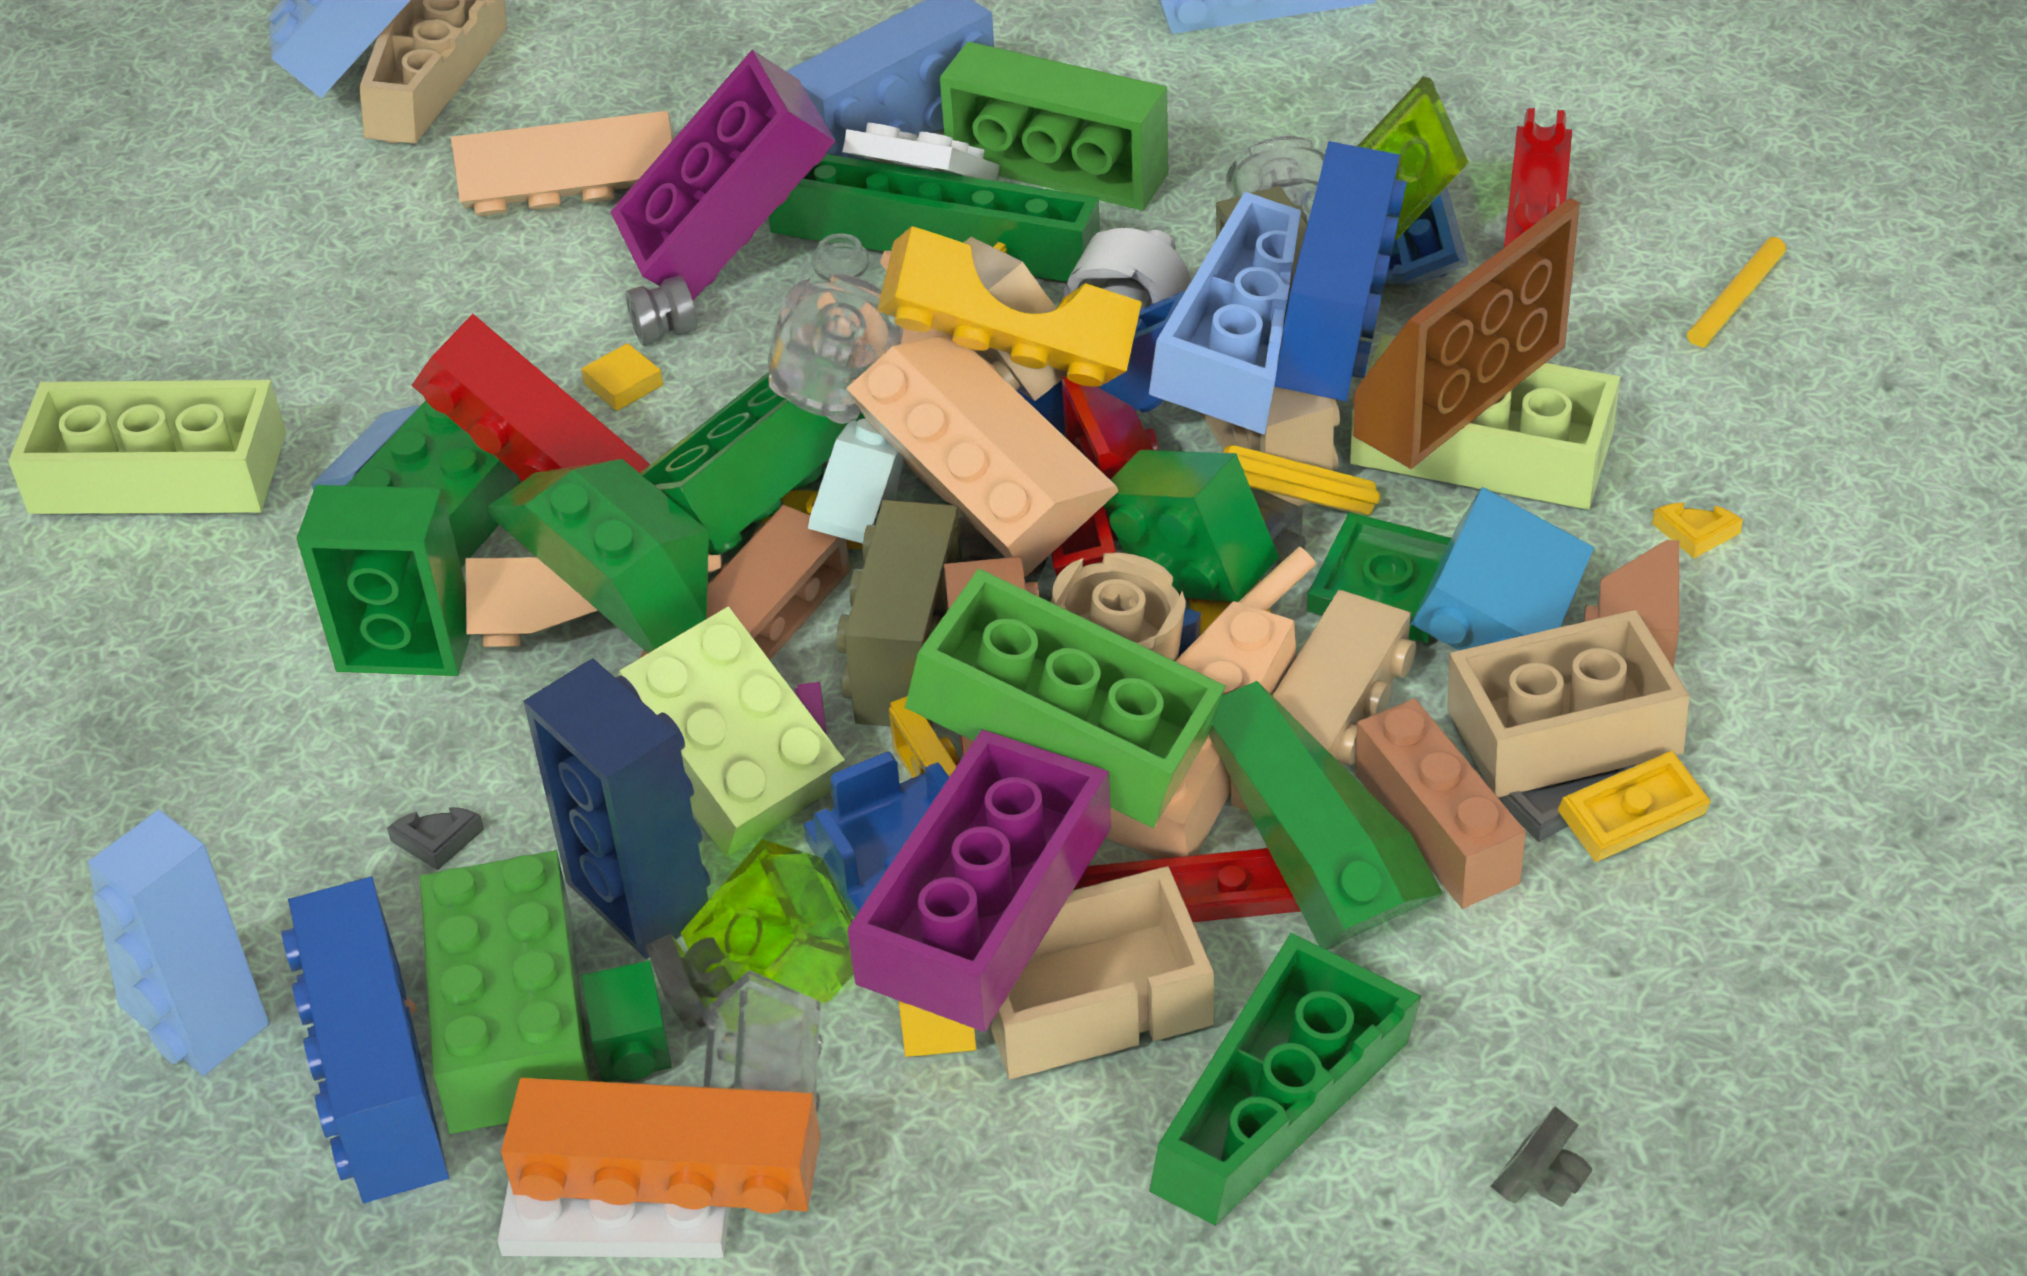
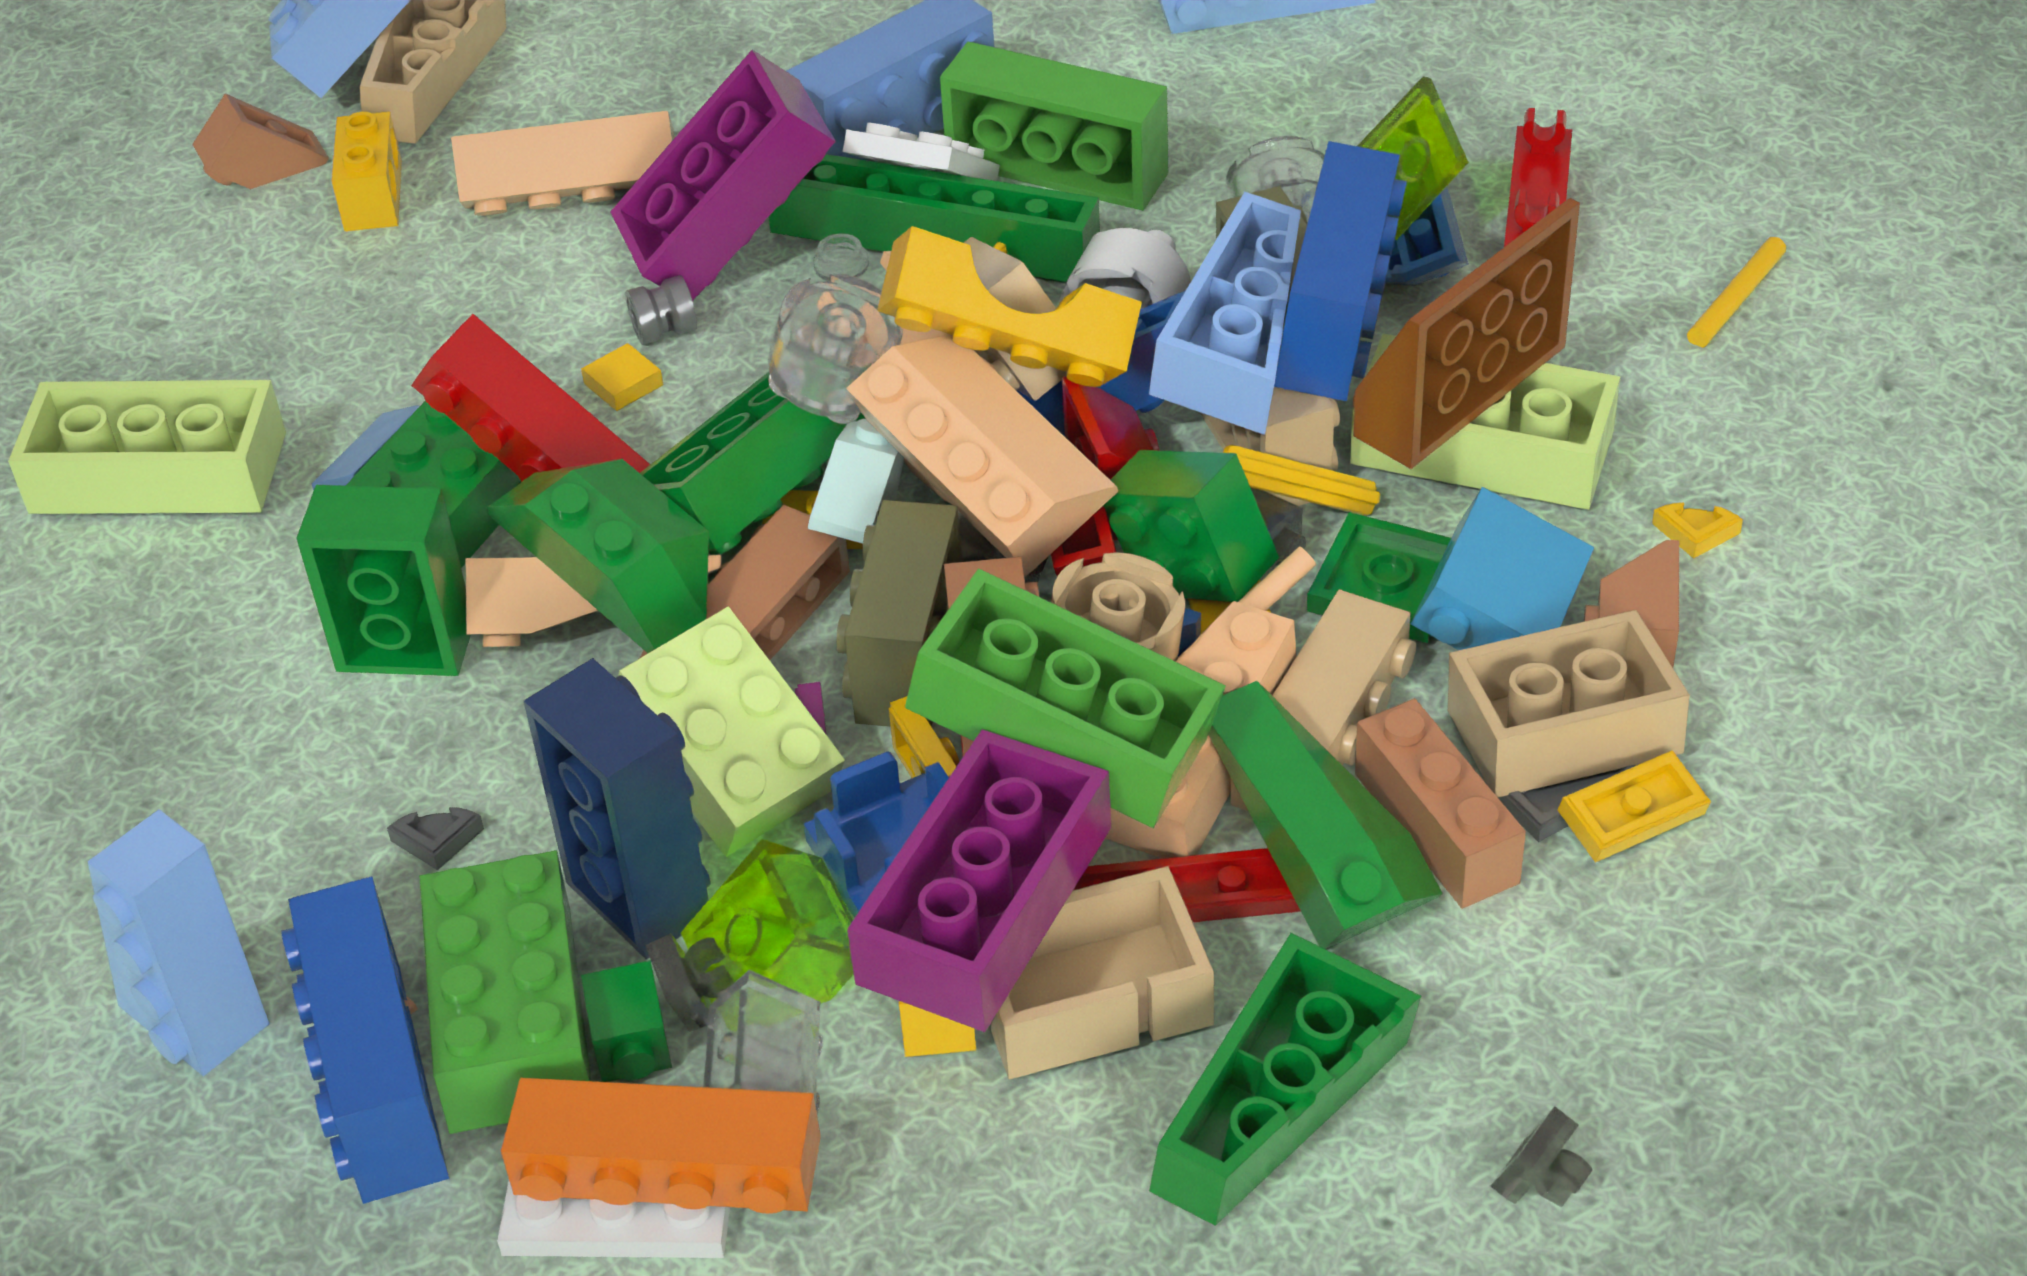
(254, 145): none -> nougat slope
(367, 171): none -> yellow brick

